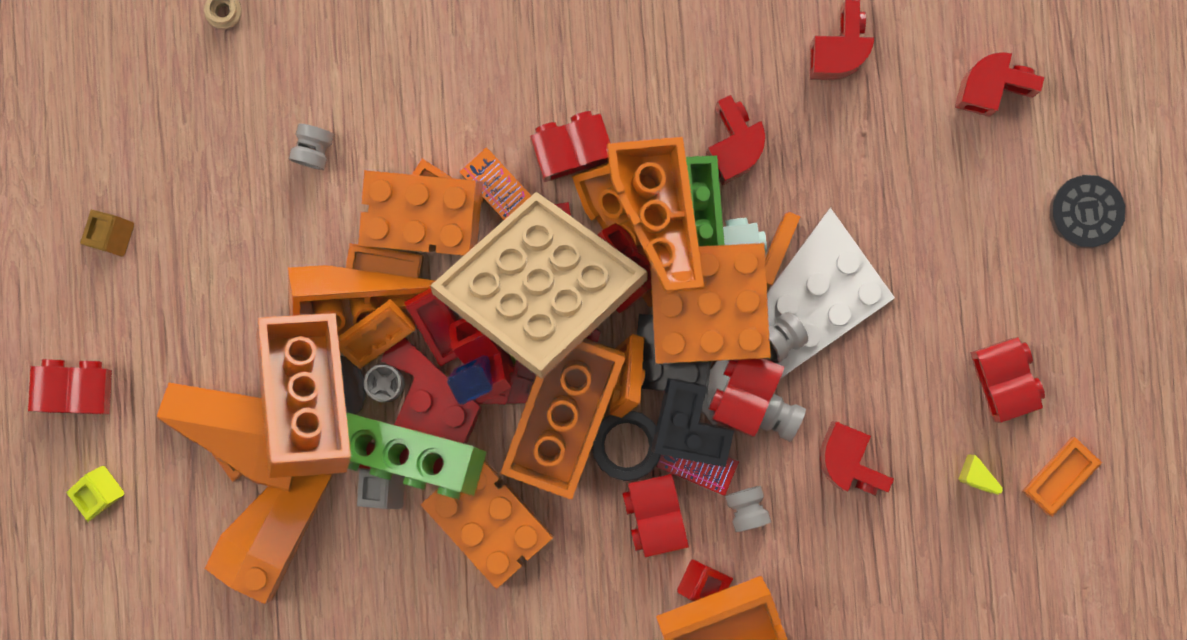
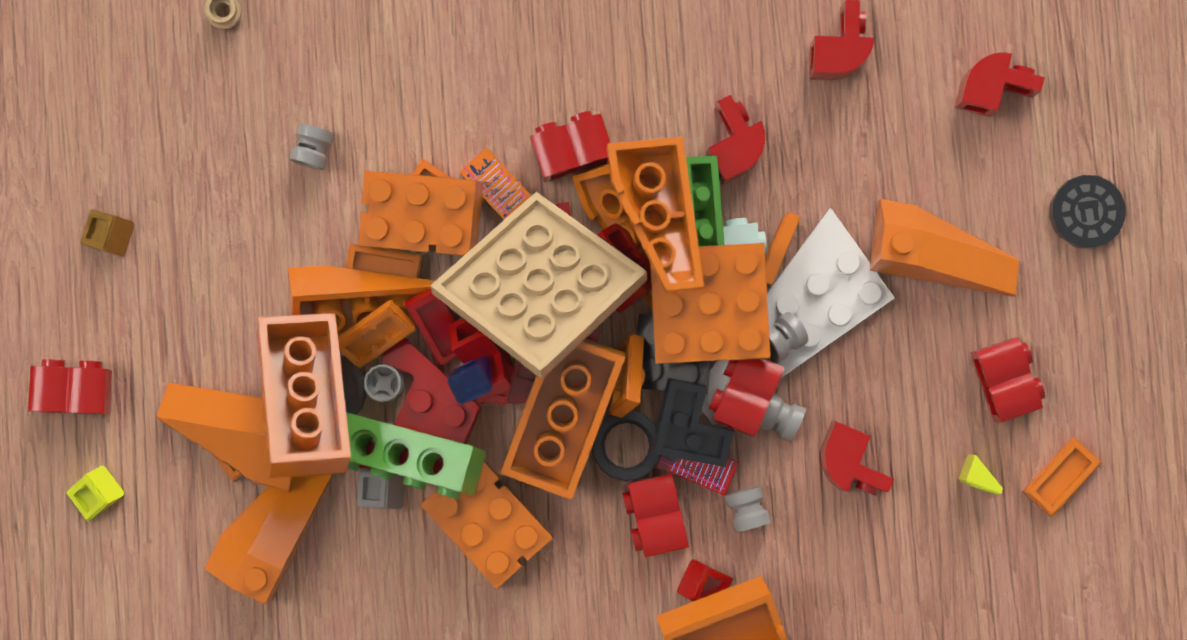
(930, 249): none -> orange wedge

